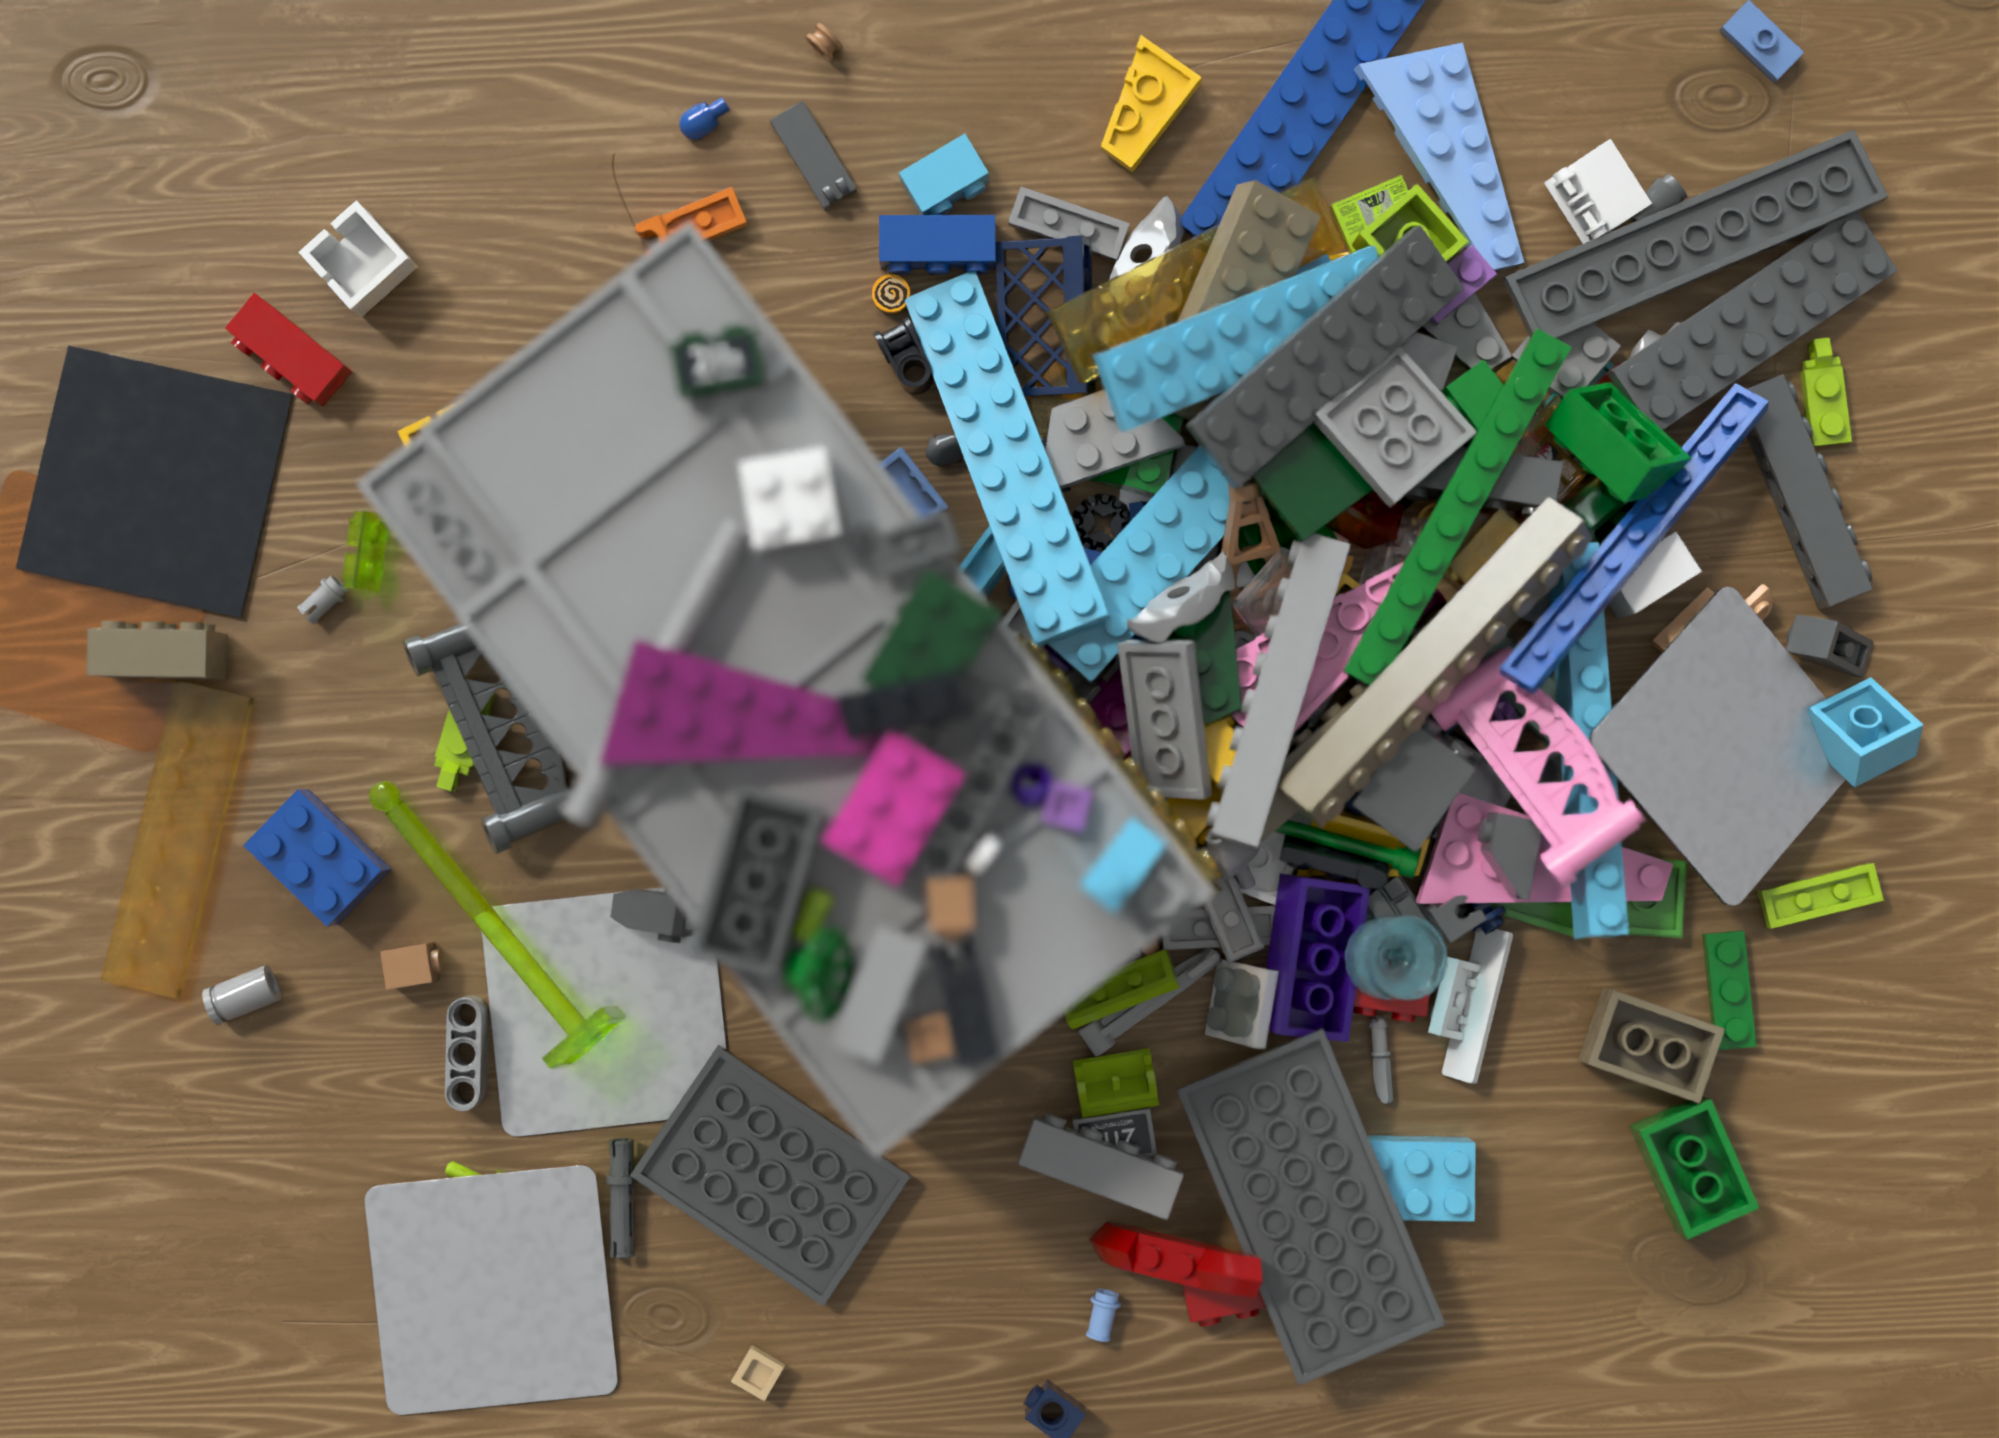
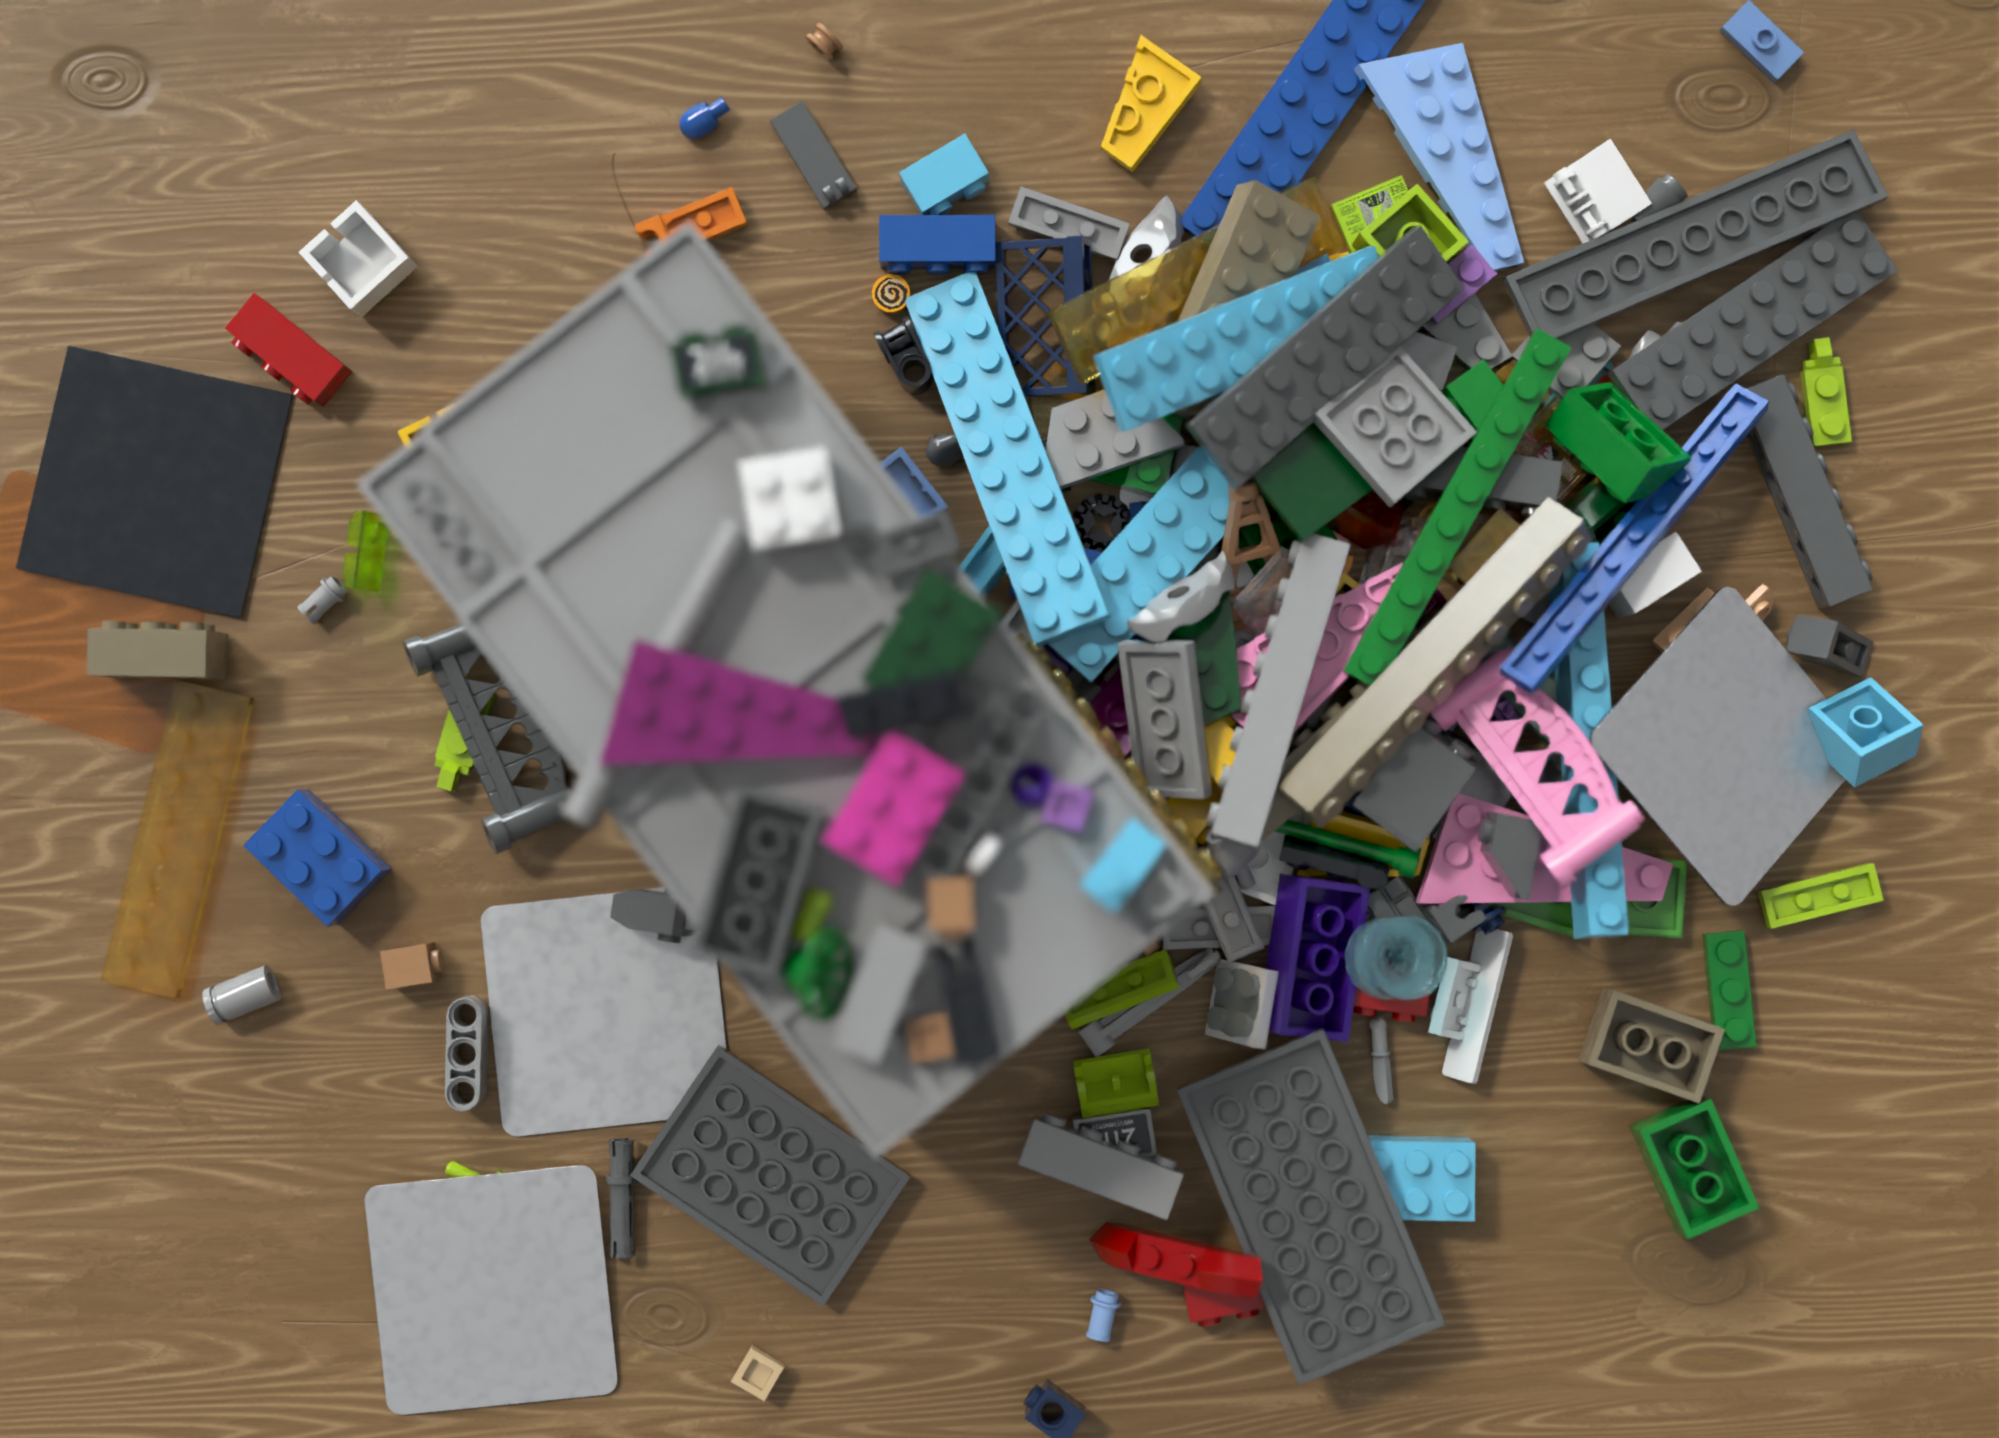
(581, 1033): clear neon green piece -> none

